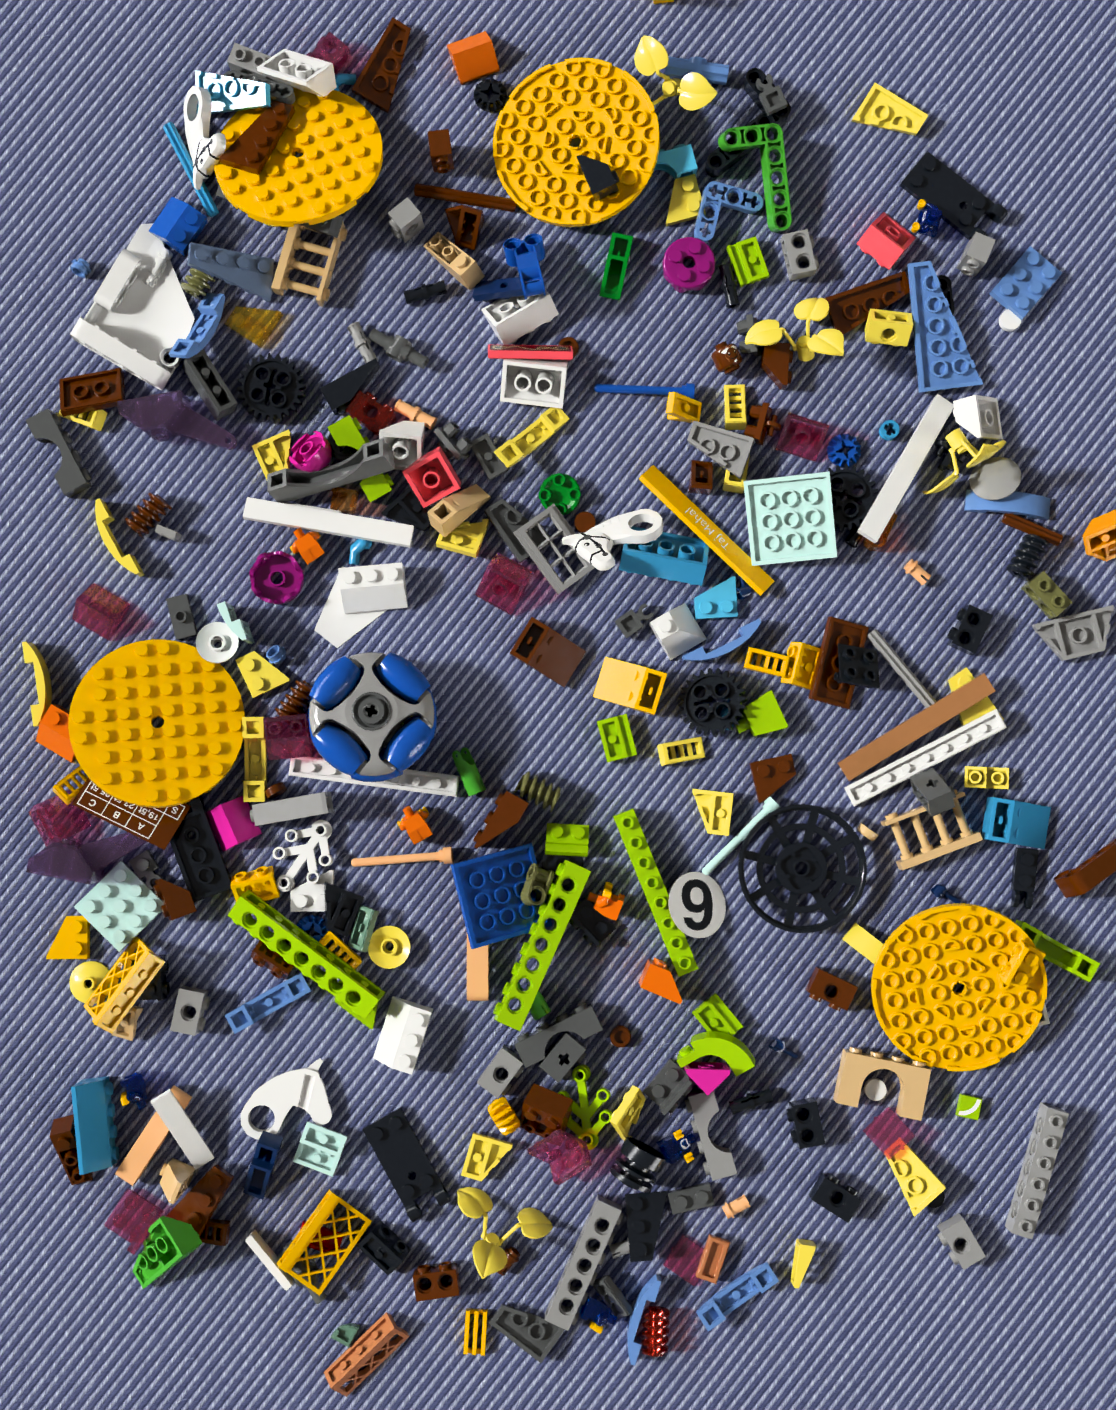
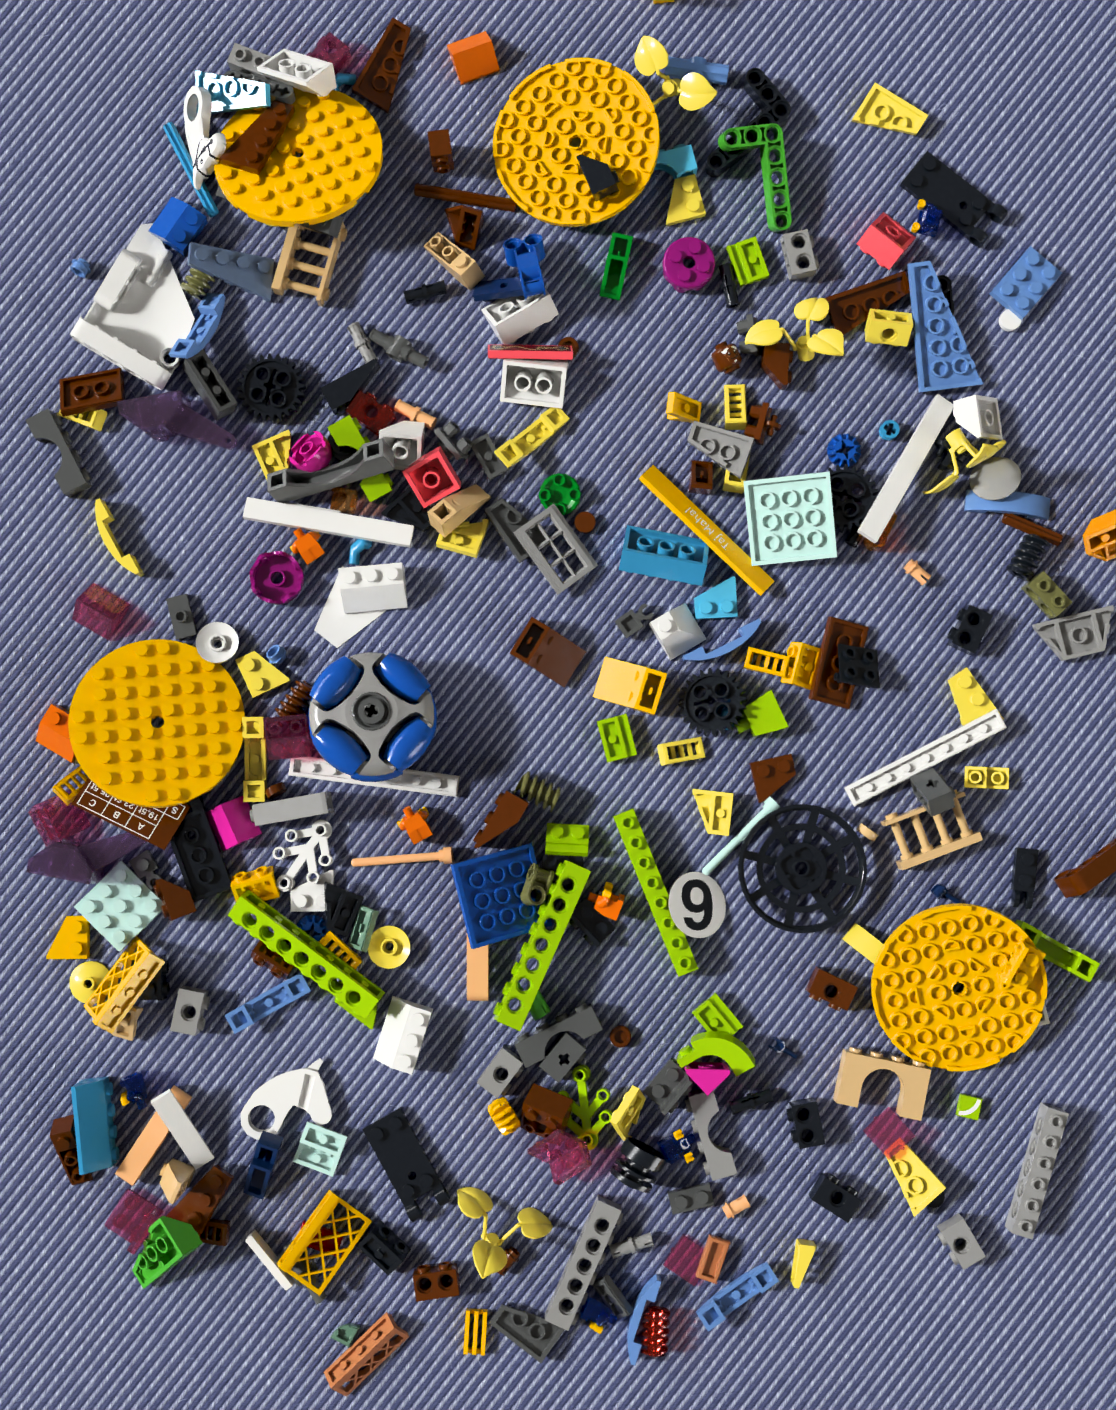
(43, 681): light yellow slope -> none
(147, 514): reddish brown piece -> none
(168, 533): light grey tile -> none
(237, 626): light aqua slope -> none
(253, 323): clear yellow wing -> none
(405, 220): light grey brick -> none
(468, 772): bright green piece -> none
(483, 1155): light yellow wing -> none
(496, 101): black gear -> none
(504, 583): clear pink slope -> none
(597, 542): white animal -> none
(643, 1223): black wing -> none
(659, 980): orange slope -> none
(686, 390): blue piece -> none
(716, 202): medium blue beam -> none
(744, 591): dark blue hand -> none
(771, 97): dark grey plate -> none
(801, 436): clear pink slope -> none
(875, 1089): white tile -> none
(901, 668): light grey axle -> none
(916, 726): medium nougat tile -> none
(975, 254): light grey brick -> none
(1015, 822): dark azure slope -> none

